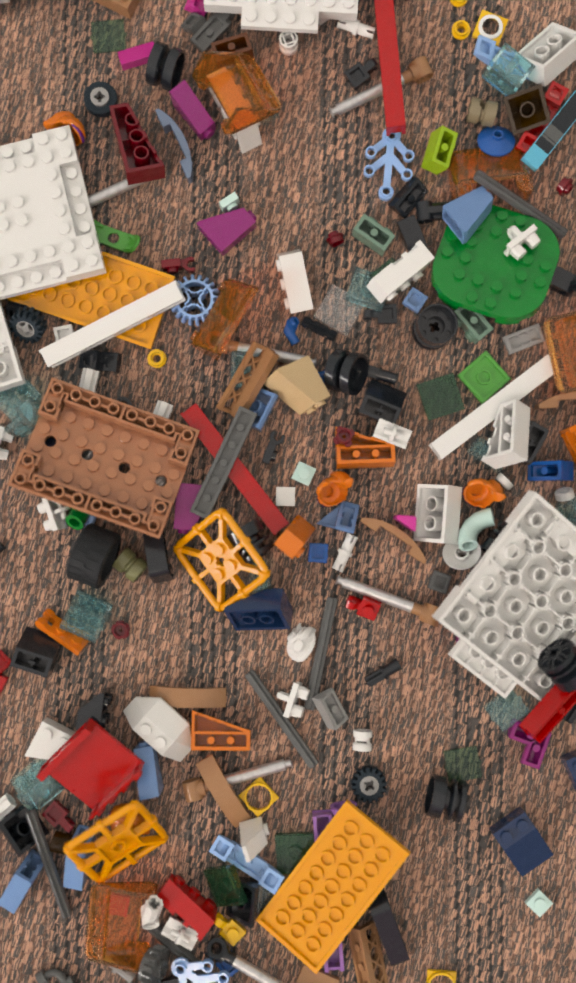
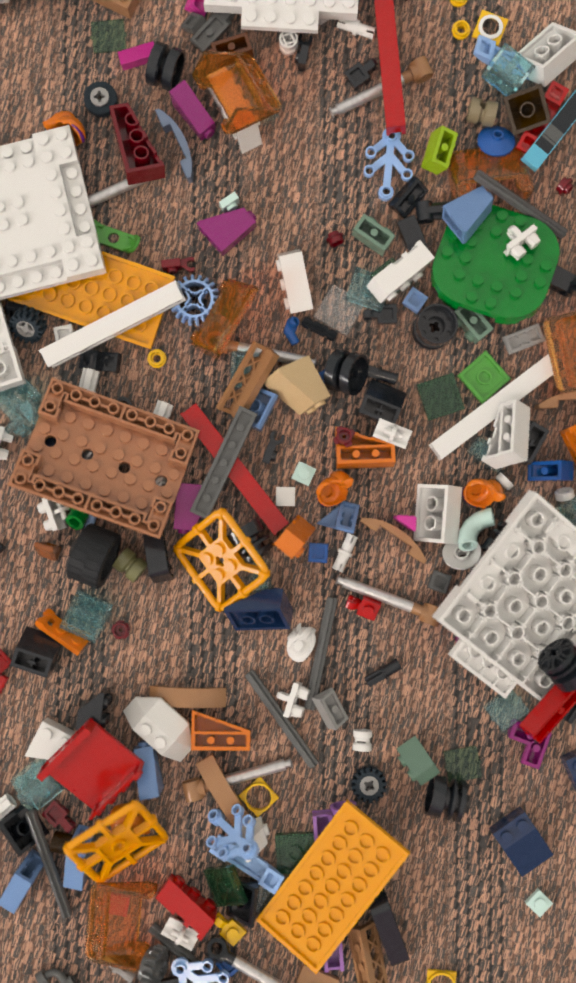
(47, 550): none -> dark orange slope
(150, 912): white piece -> none
(217, 818): none -> light blue plant
(302, 56): none -> black plate
(418, 761): none -> sand green brick

